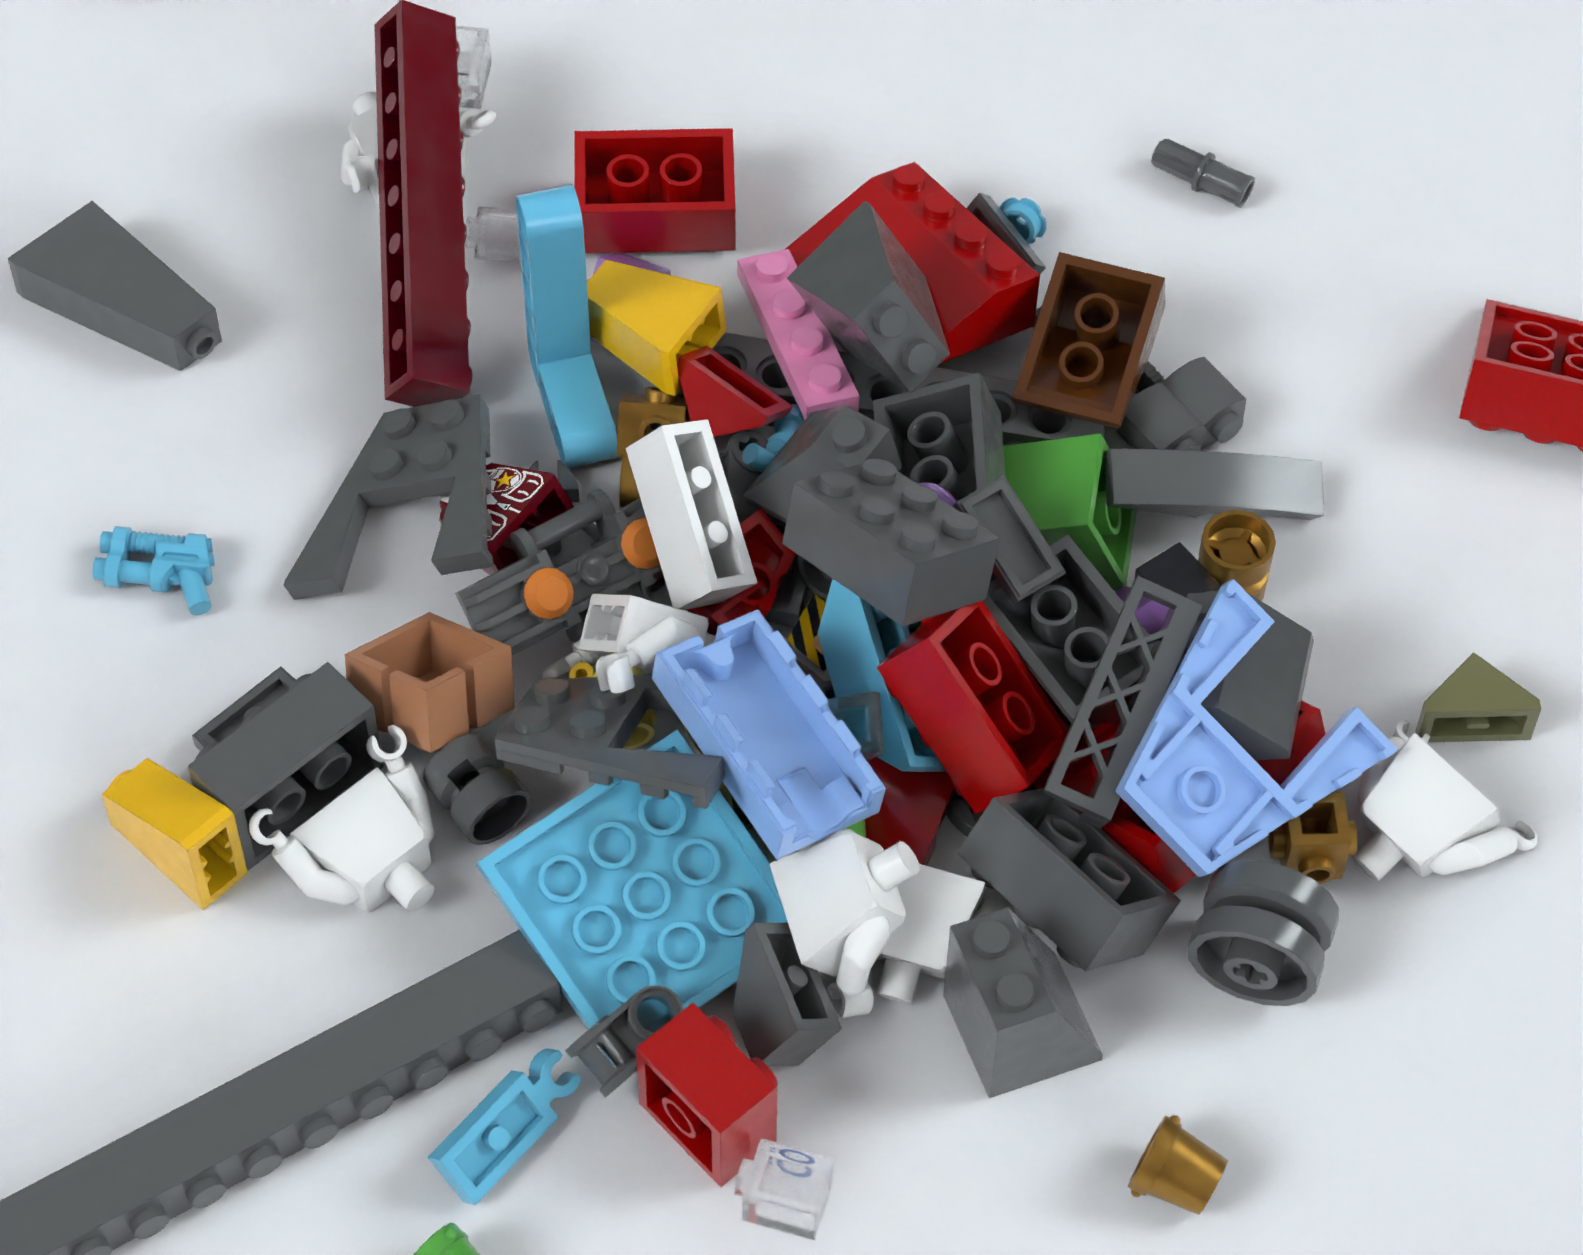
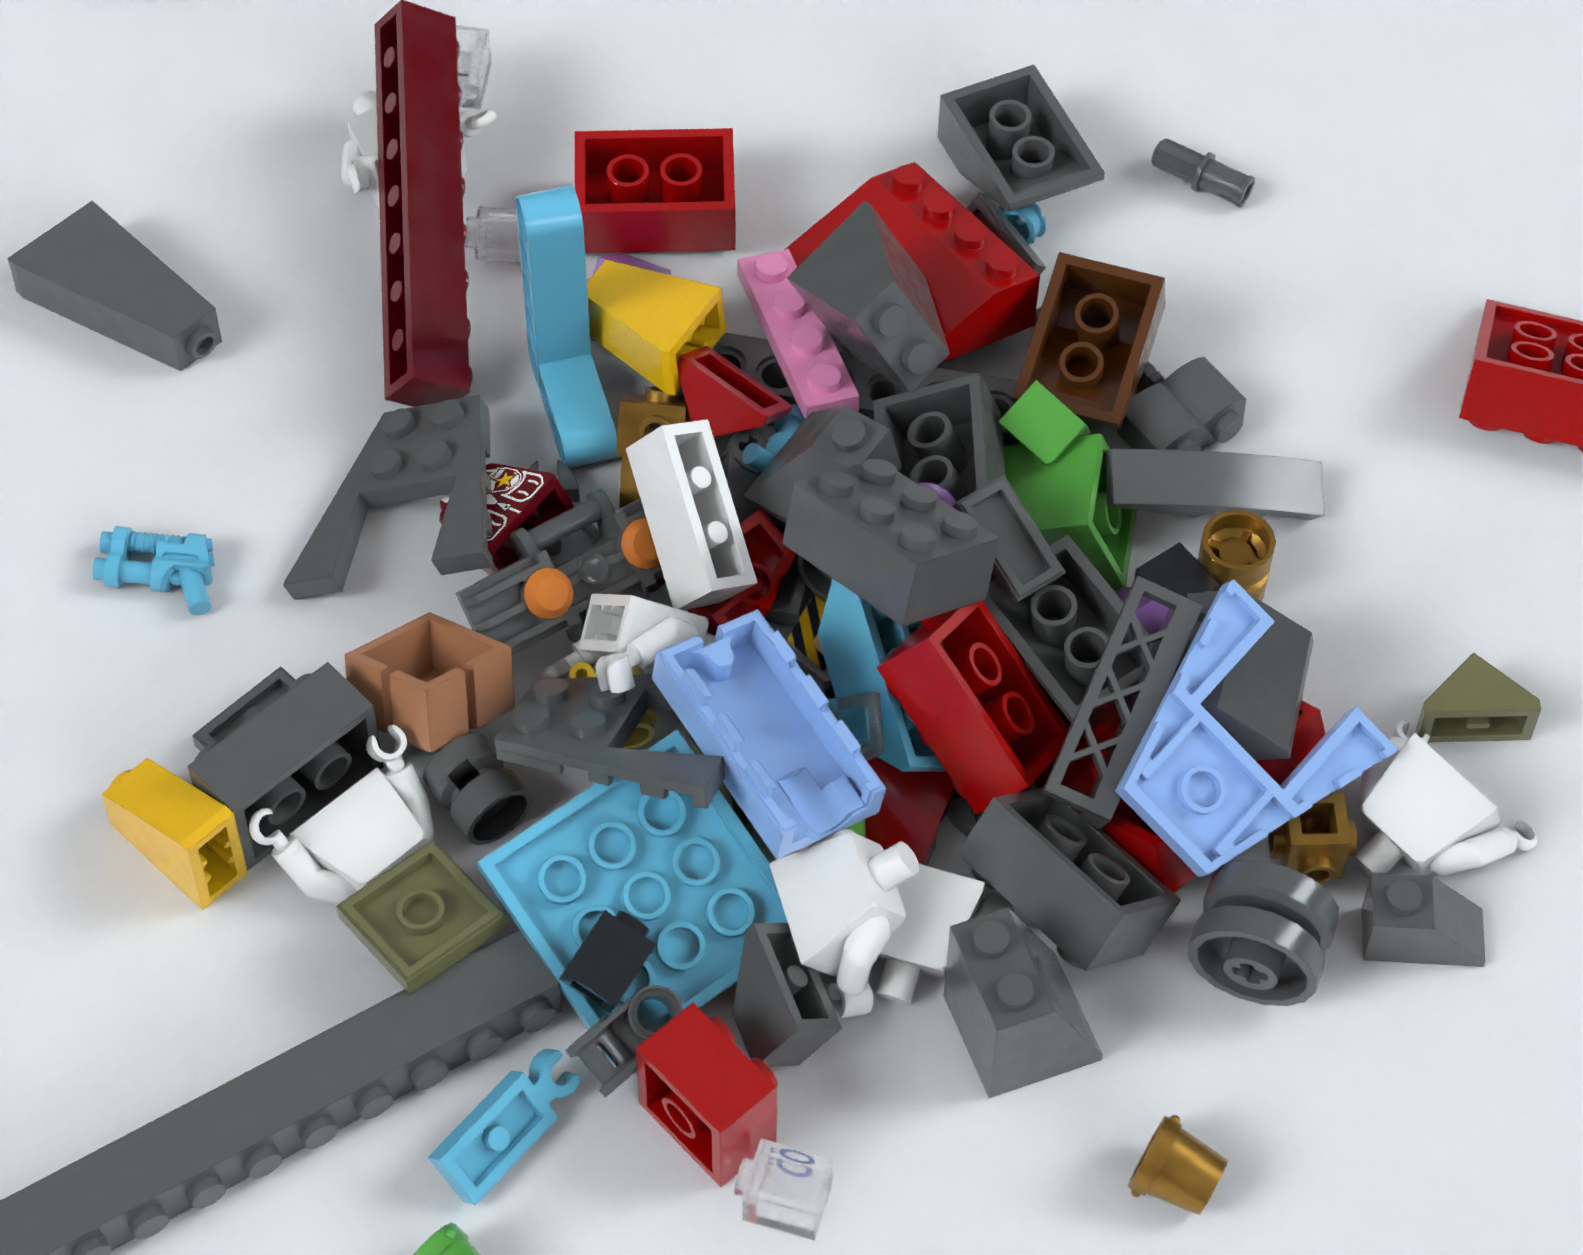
(422, 916): none -> olive tile
(609, 959): none -> black brick
(1015, 139): none -> dark grey slope
(1043, 423): none -> bright green panel
(1420, 922): none -> dark grey slope

